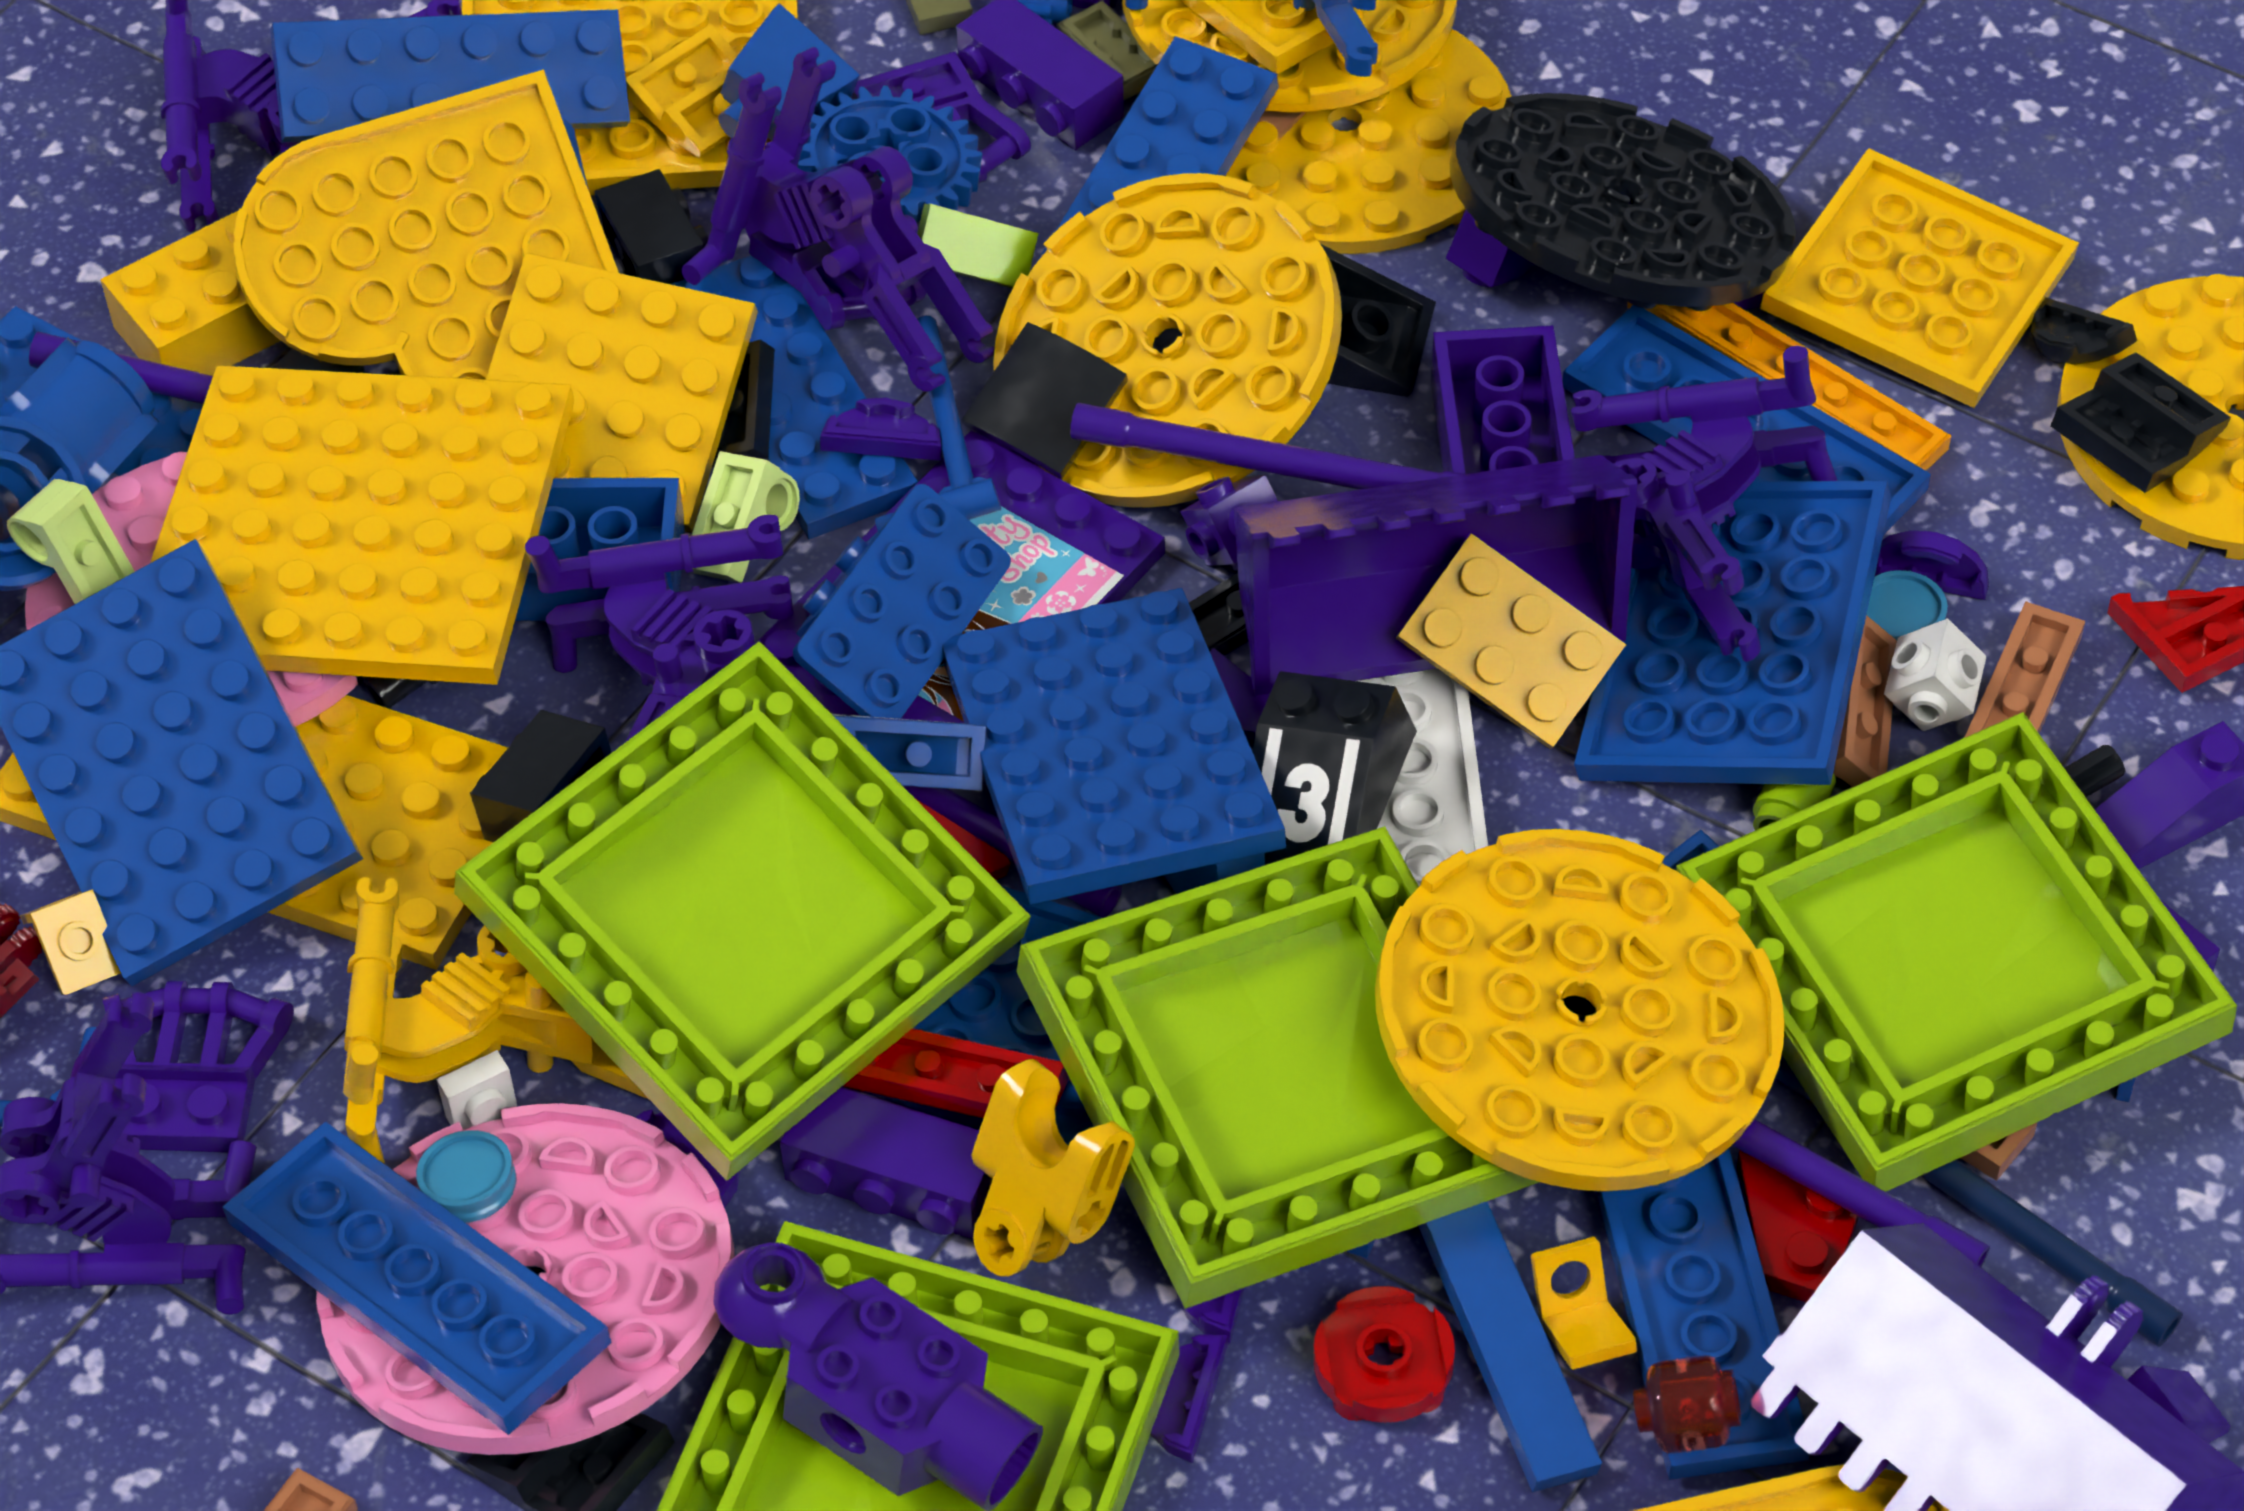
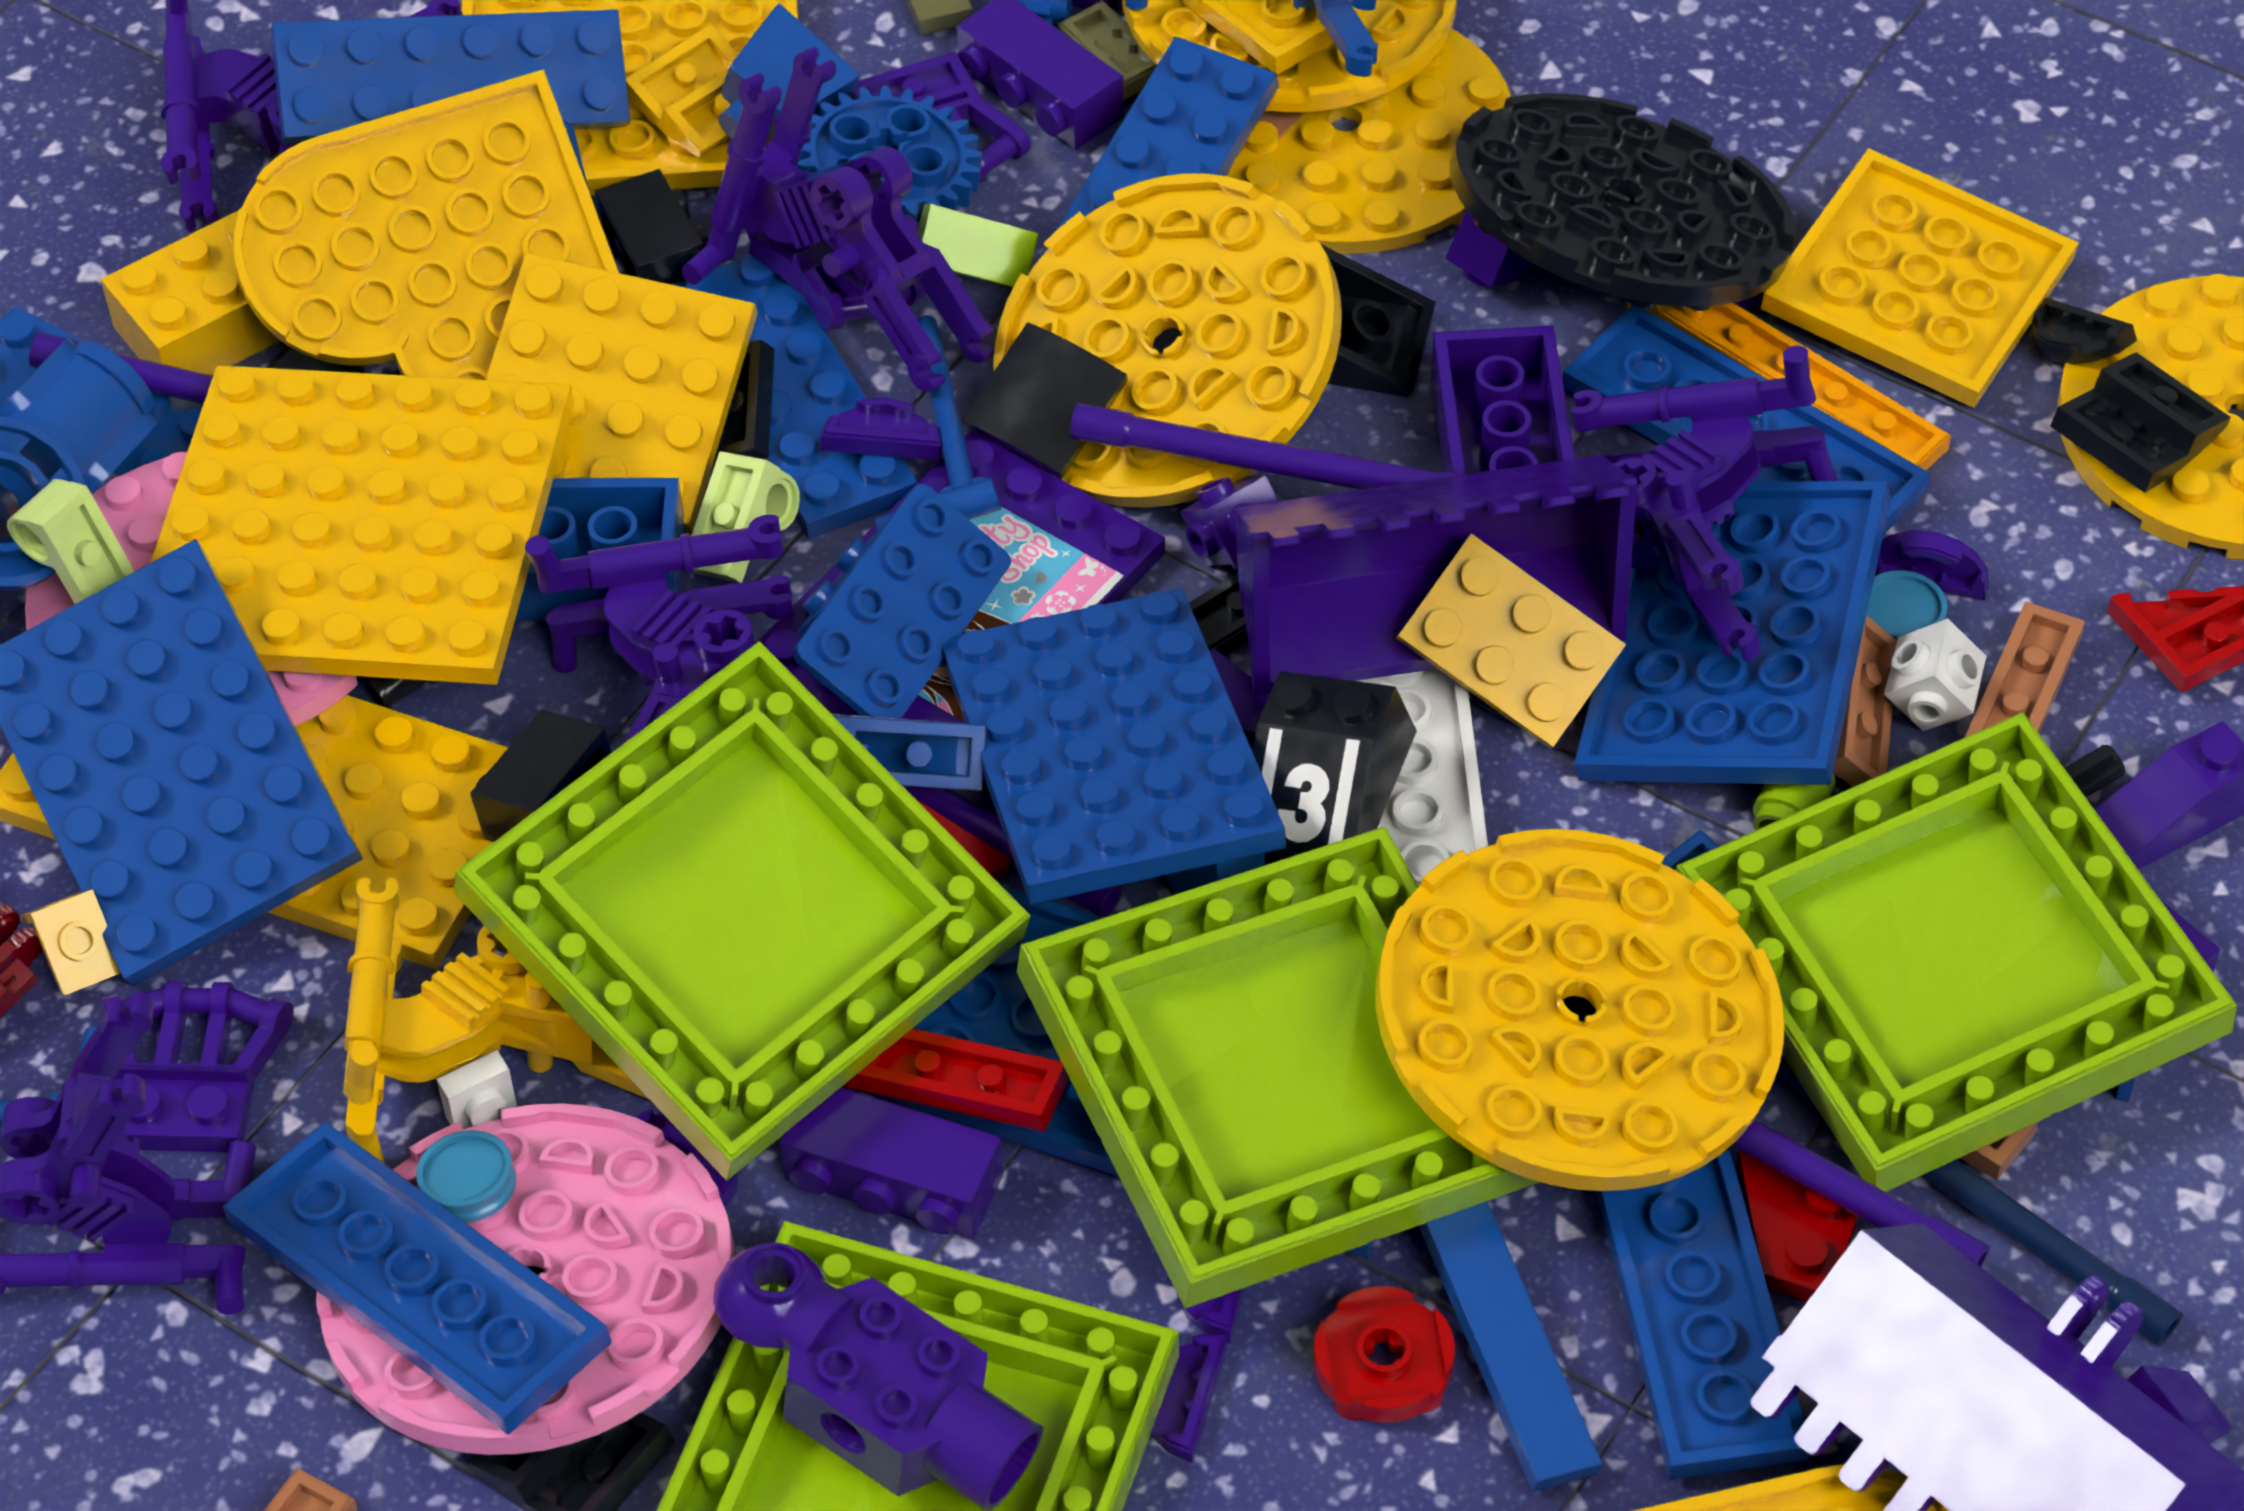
(1040, 1185): yellow piece -> none
(1582, 1321): yellow bracket -> none
(1688, 1404): clear red head -> none

